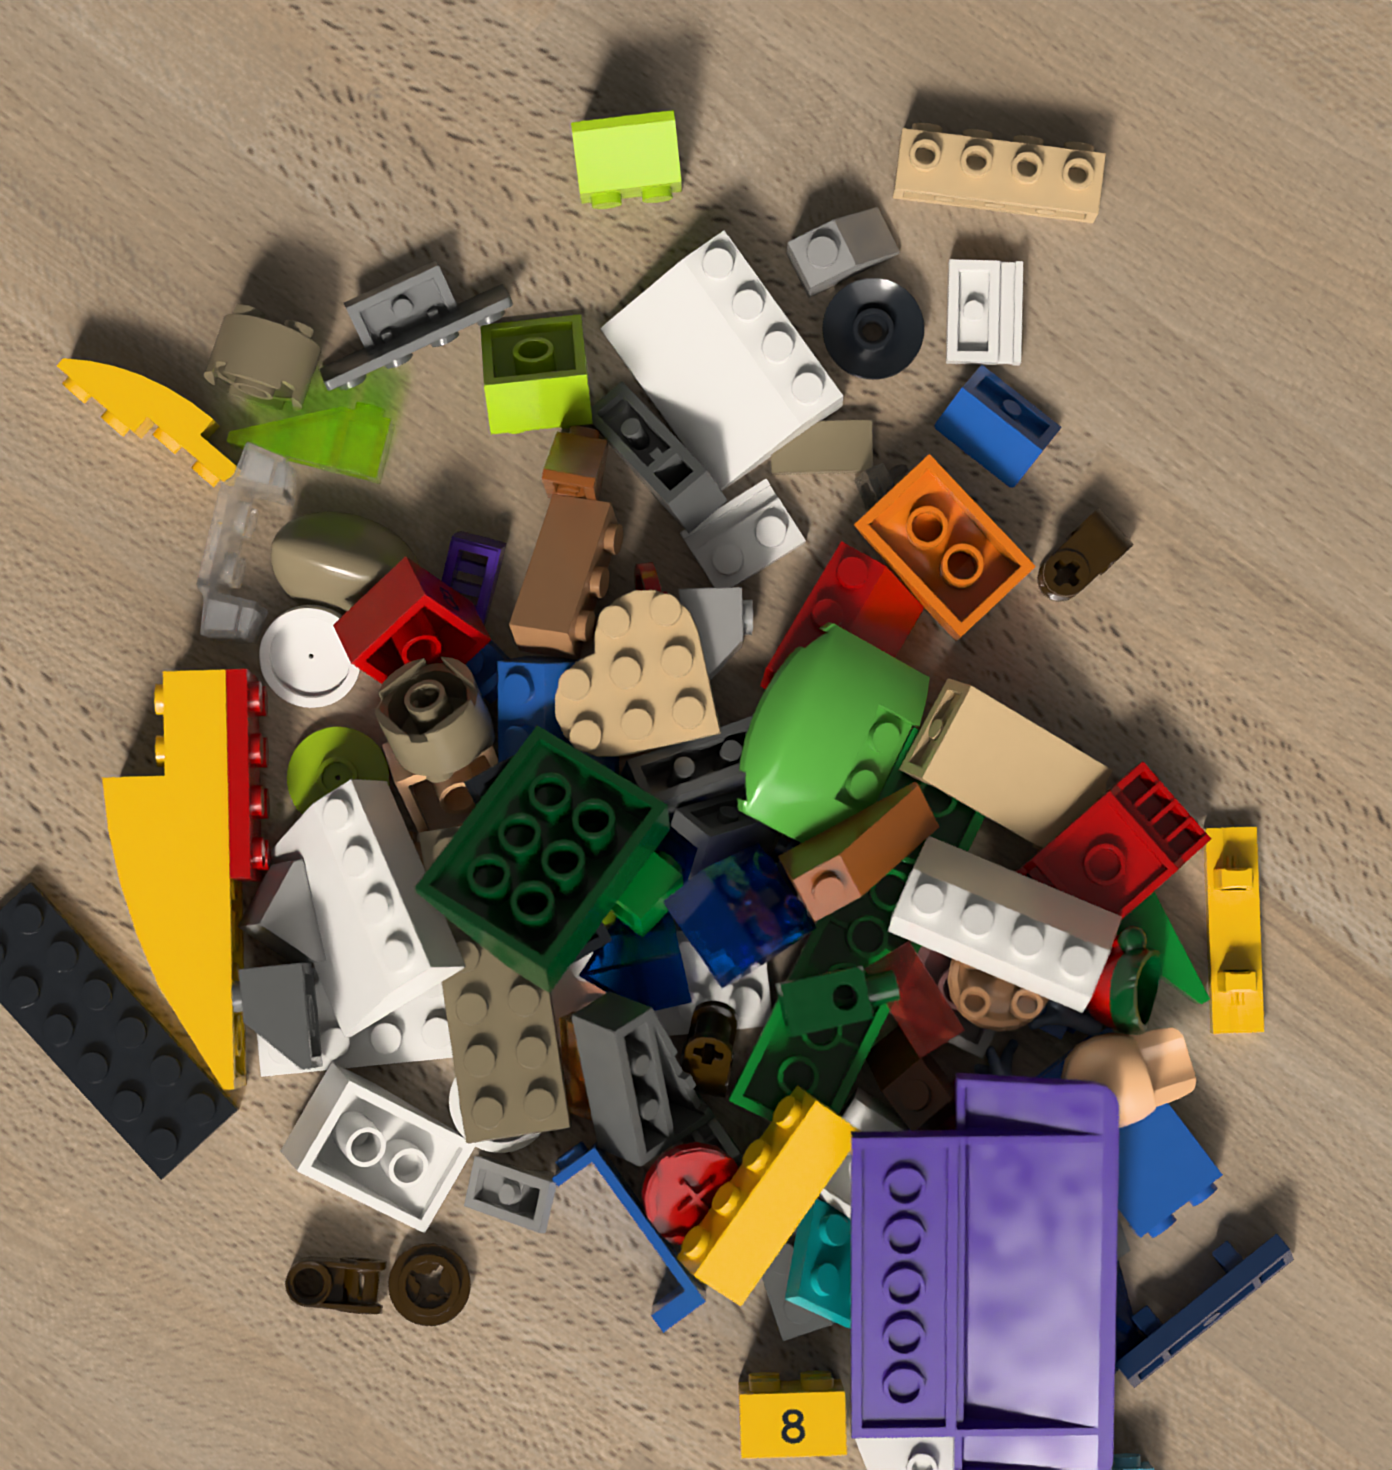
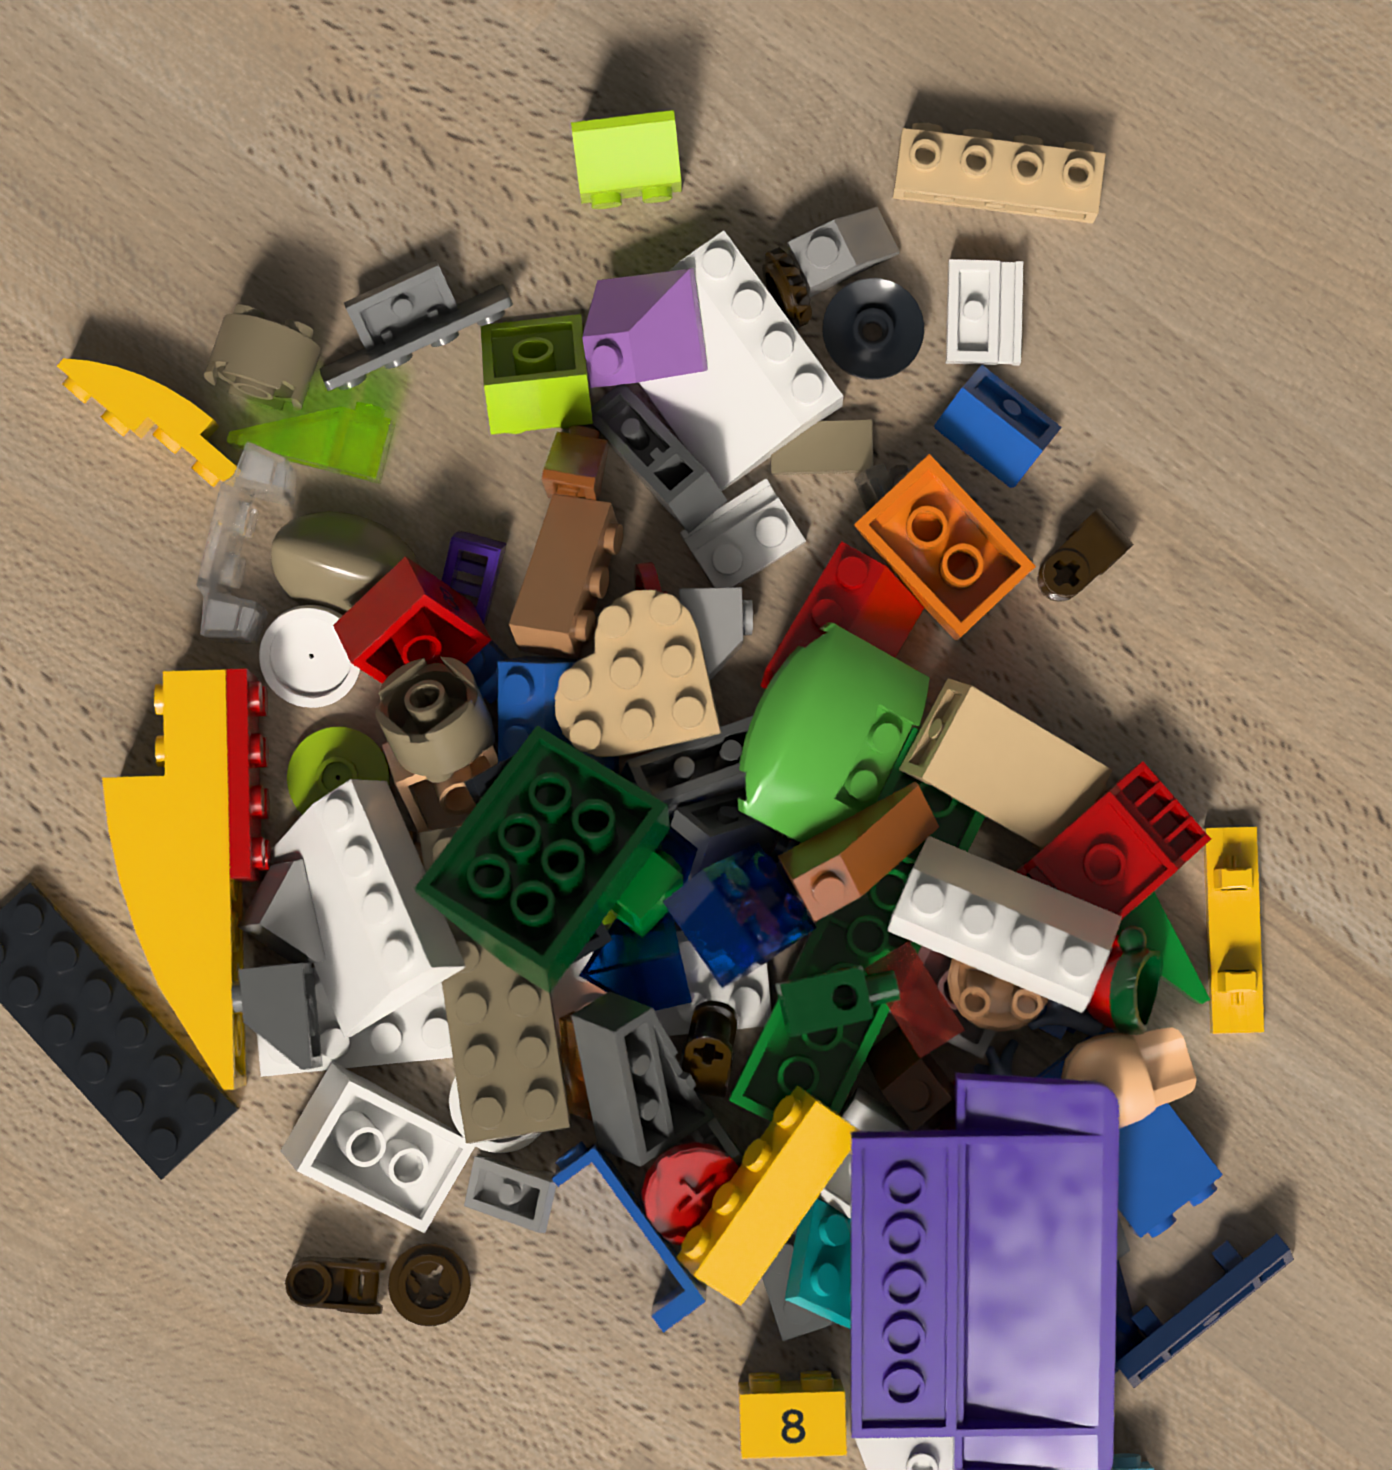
(644, 329): none -> medium lavender slope
(787, 286): none -> dark brown gear

